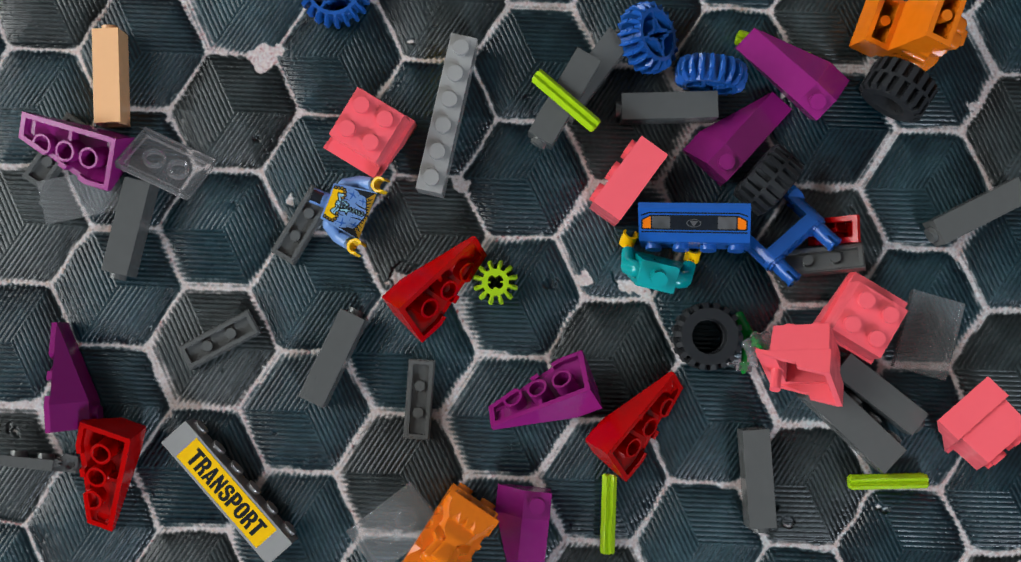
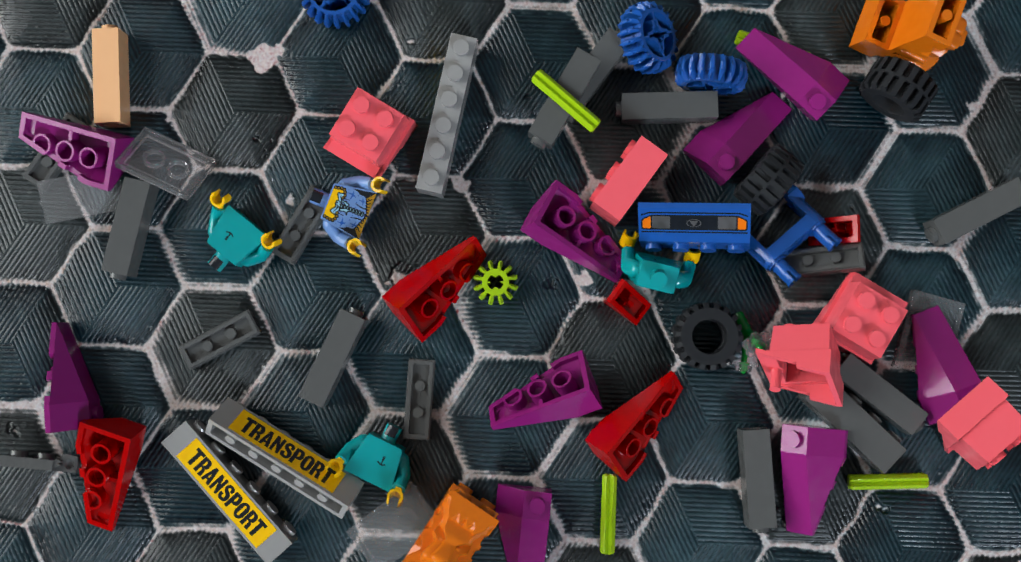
(236, 236): none -> teal torso
(283, 457): none -> brick
(377, 461): none -> teal torso
(569, 230): none -> magenta wedge
(627, 302): none -> red slope
(809, 471): none -> magenta wedge
(941, 364): none -> magenta wedge

